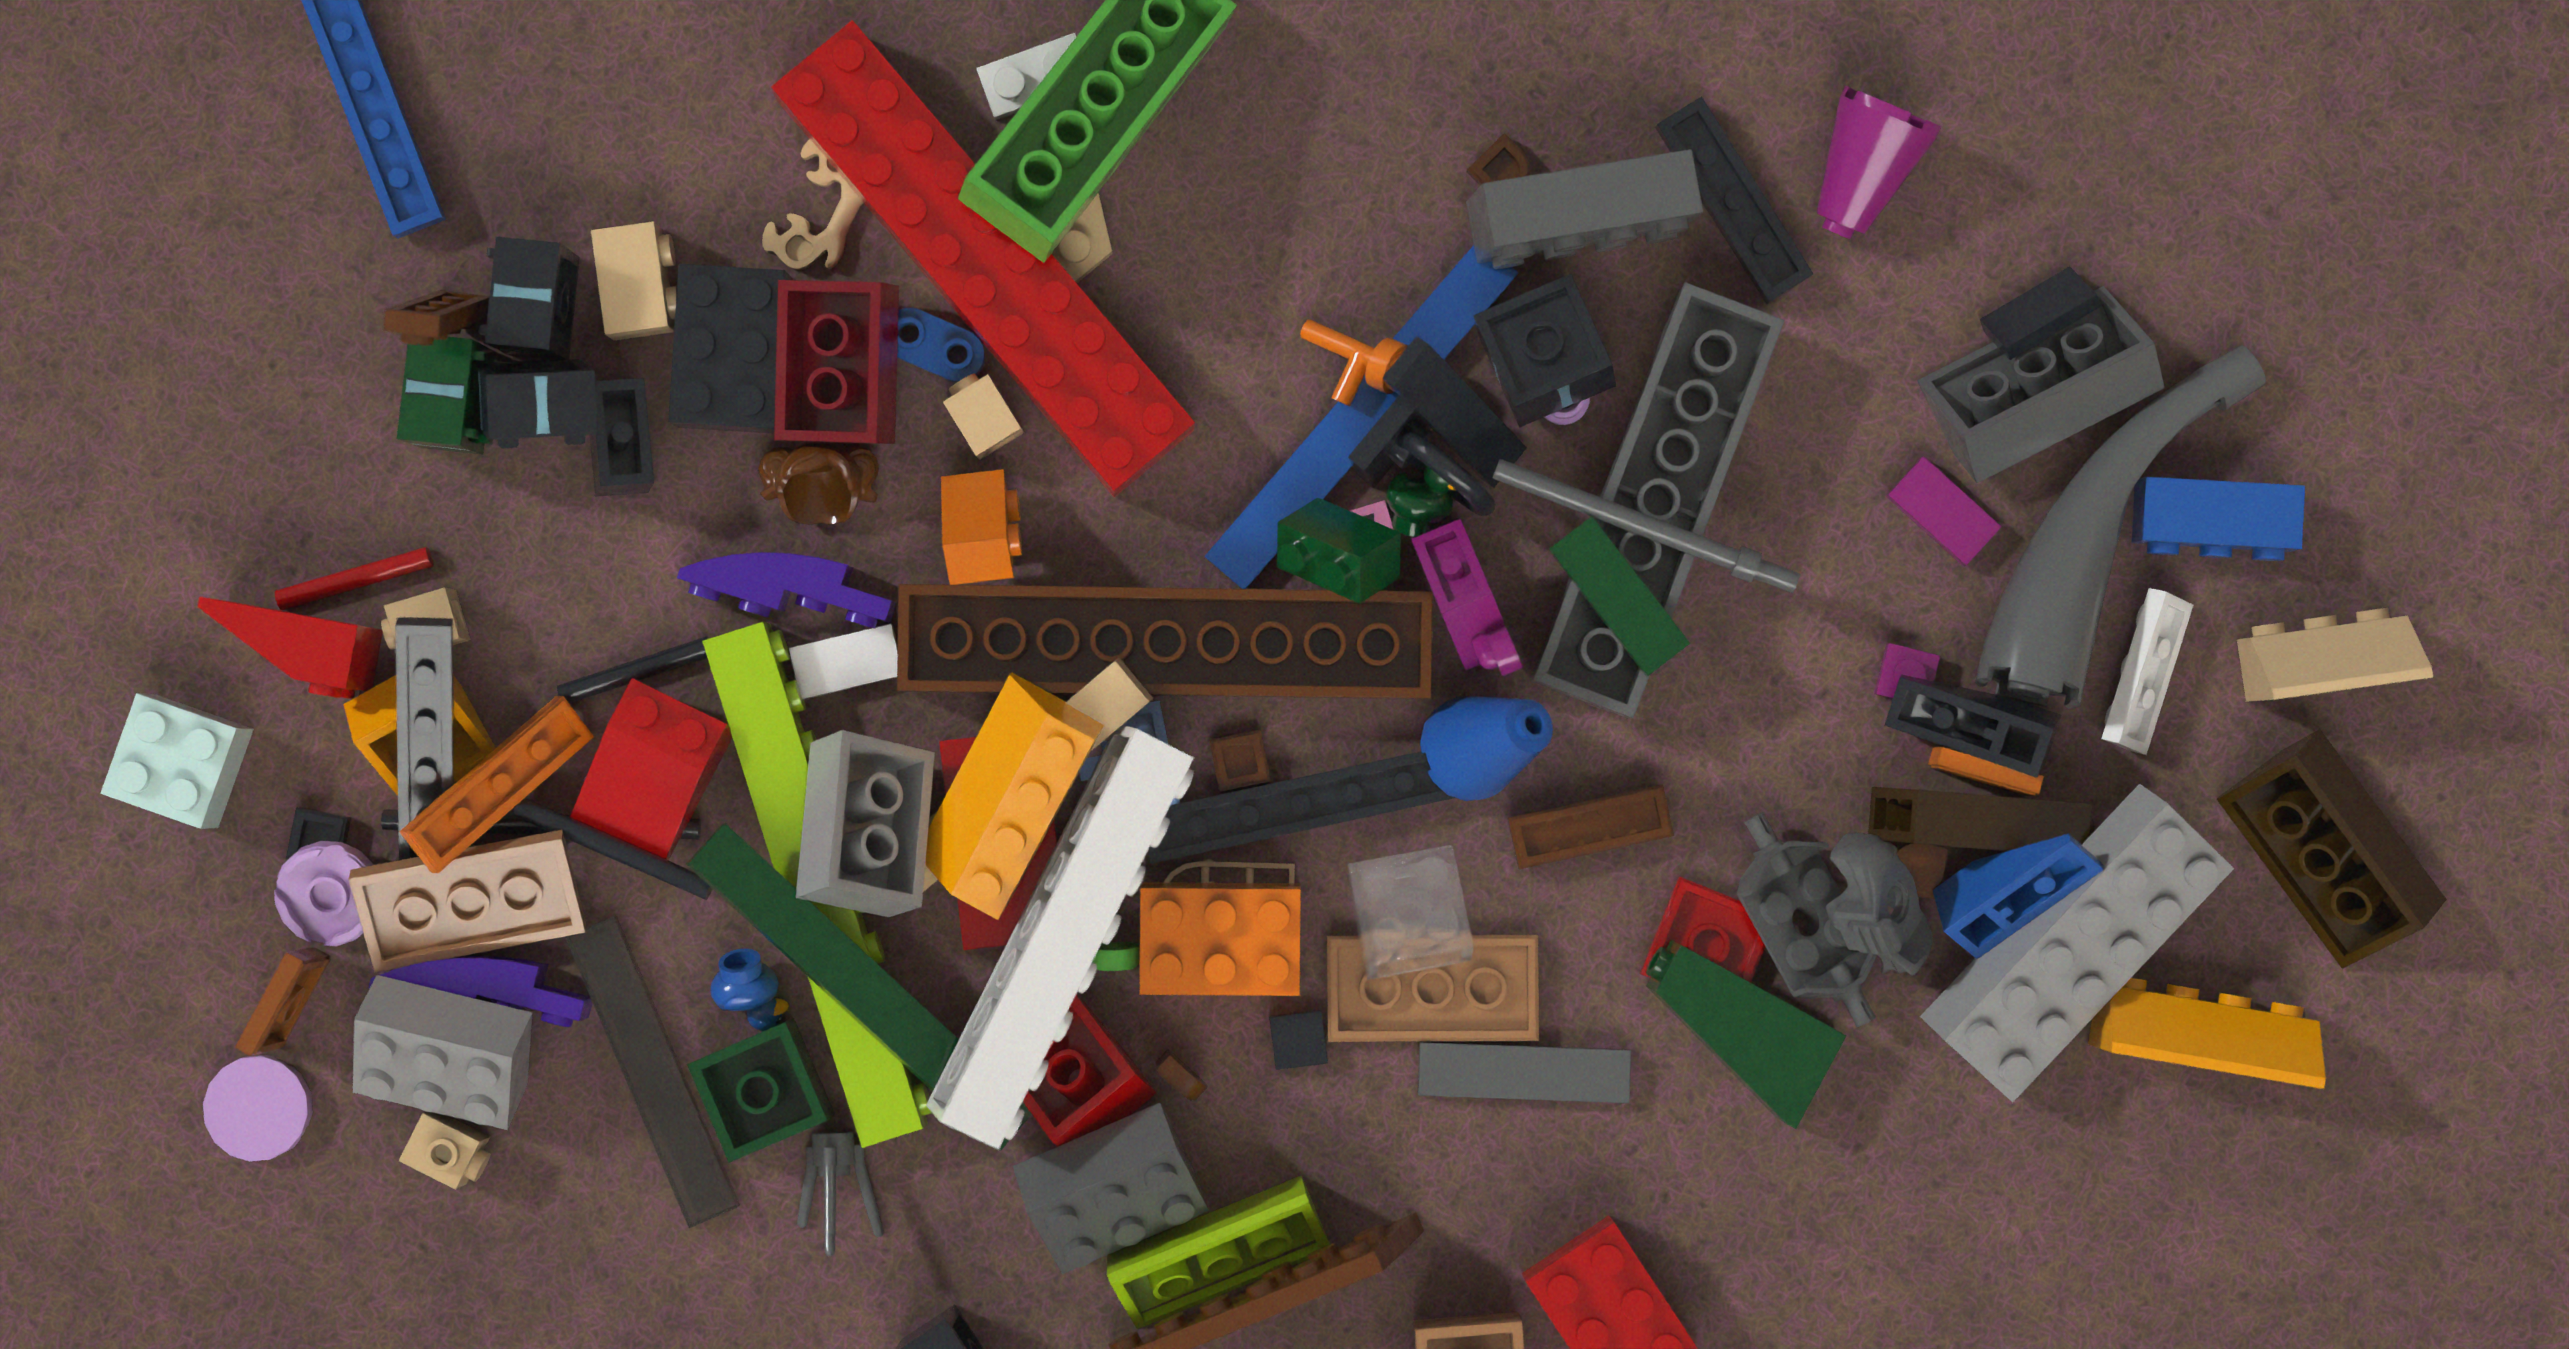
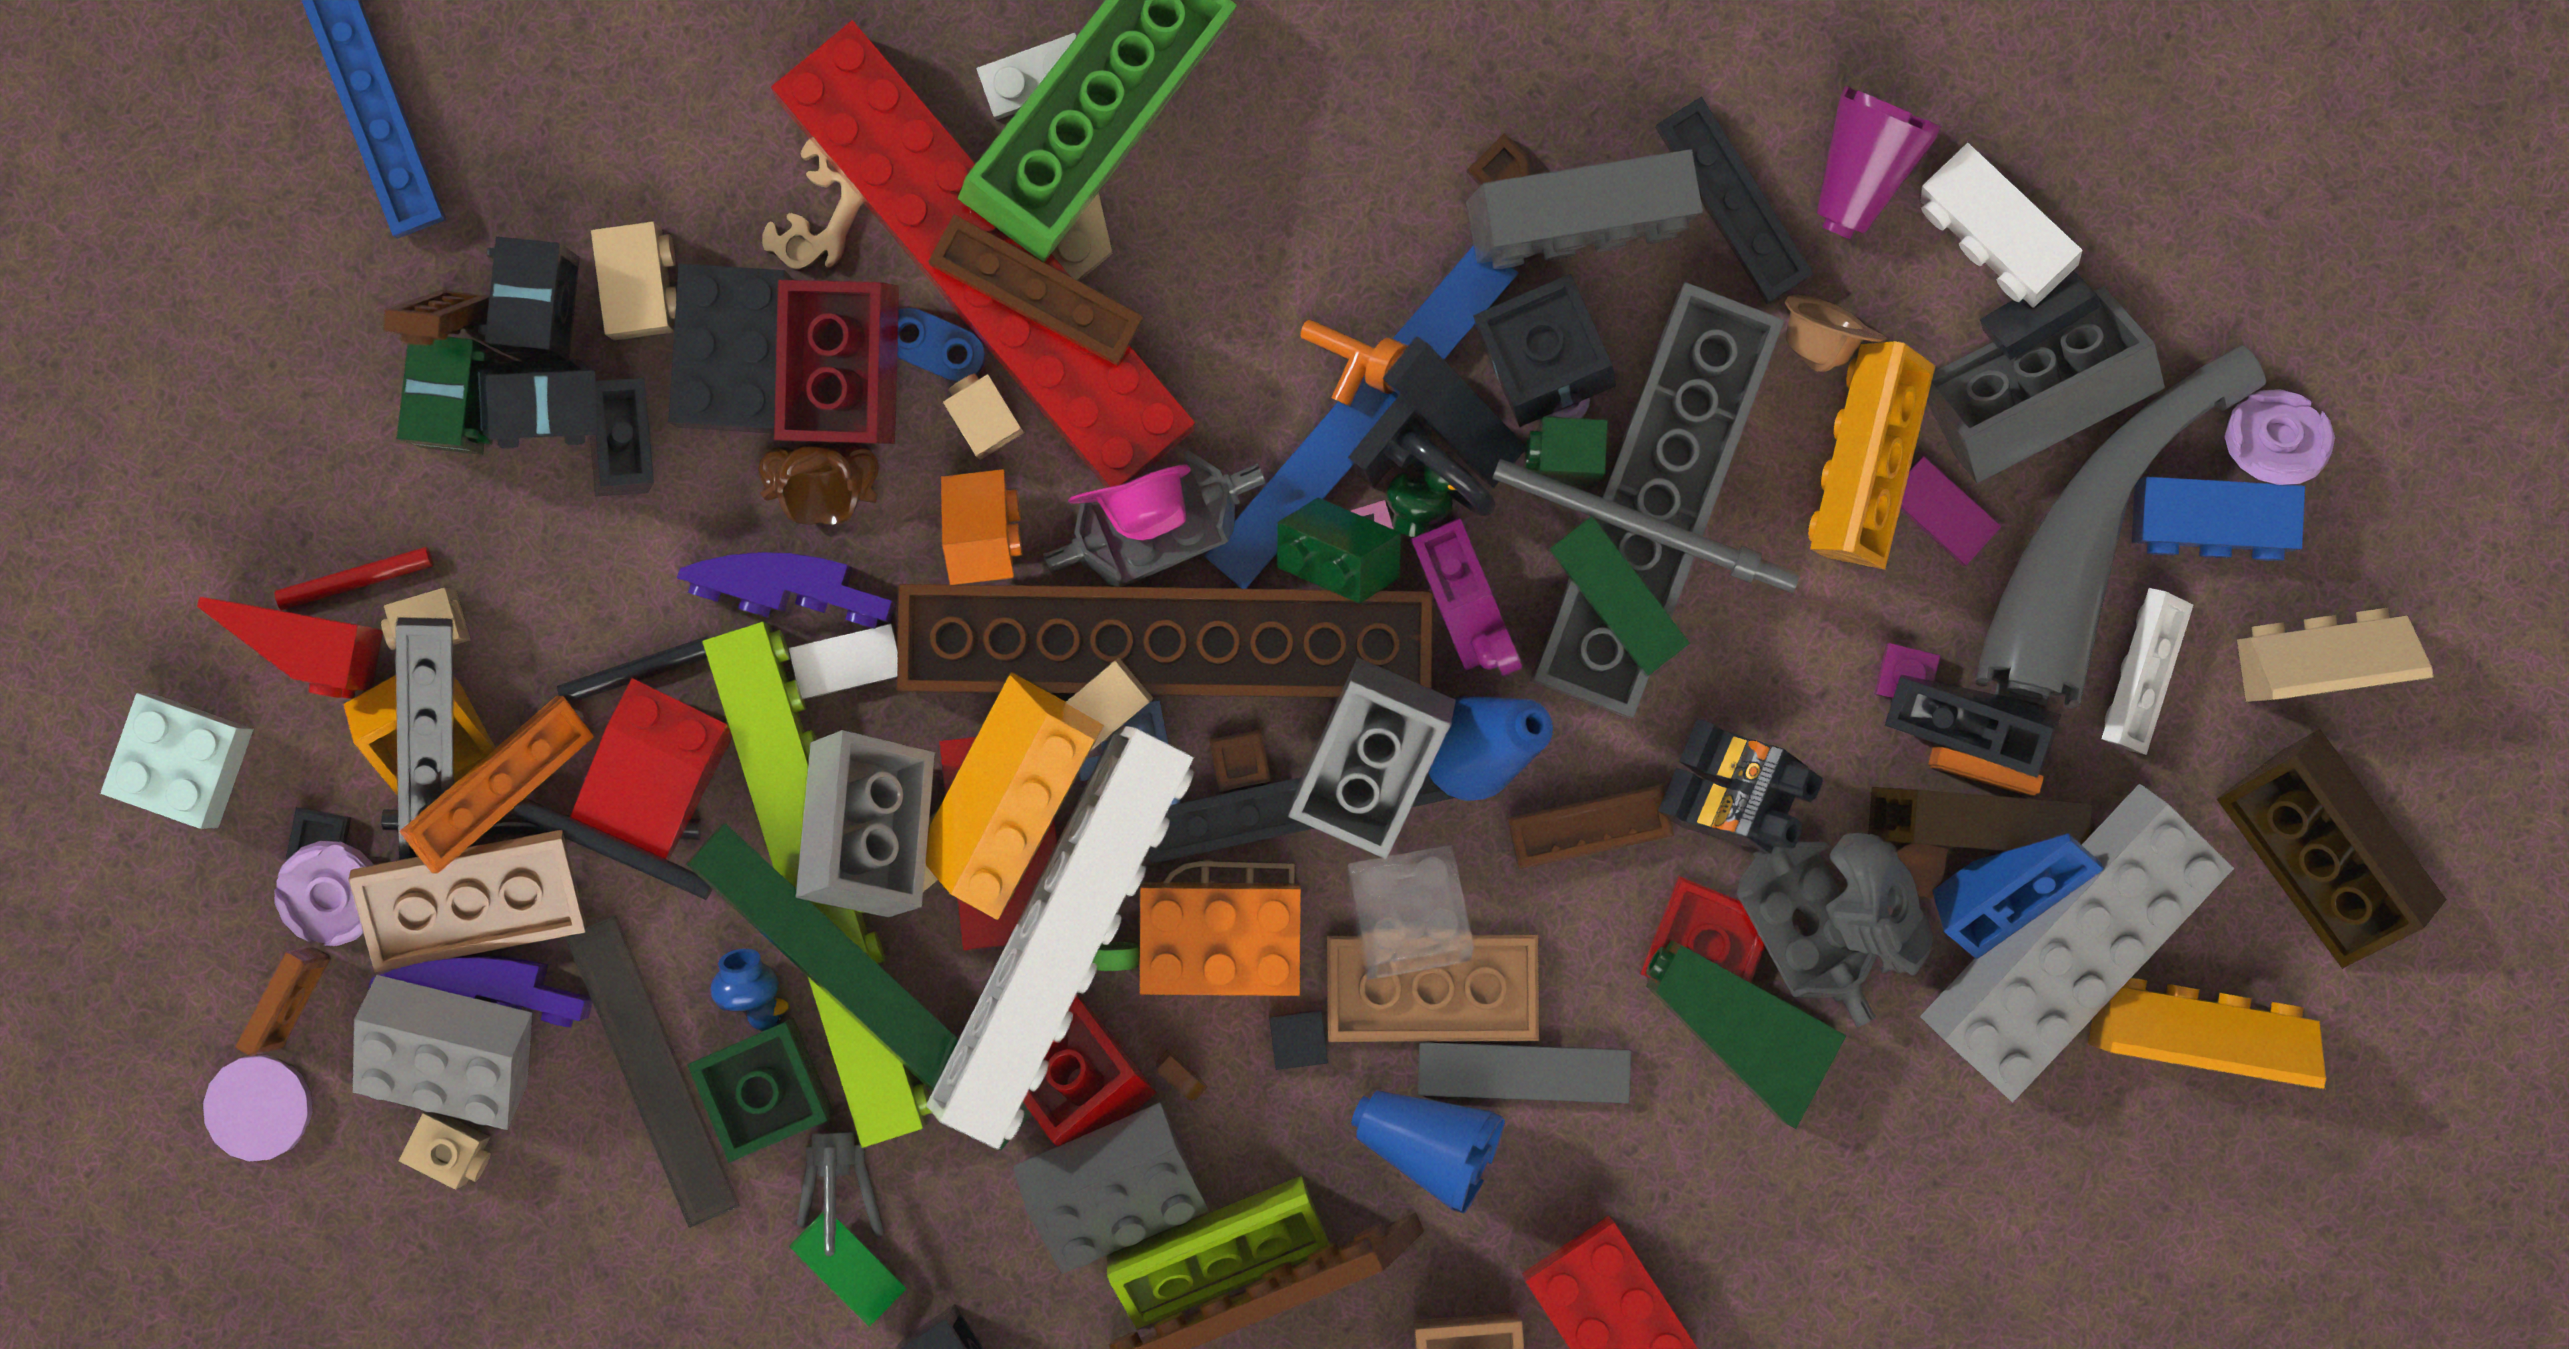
(851, 1272): none -> green slope
(1035, 290): none -> reddish brown plate
(1122, 560): none -> dark grey plate
(1143, 506): none -> dark pink piece
(1372, 758): none -> dark grey brick
(1431, 1142): none -> blue cone
(1568, 450): none -> dark green brick
(1759, 795): none -> black hips
(1824, 332): none -> medium nougat piece
(1871, 454): none -> light orange slope
(1999, 226): none -> white brick
(2279, 437): none -> lavender tile

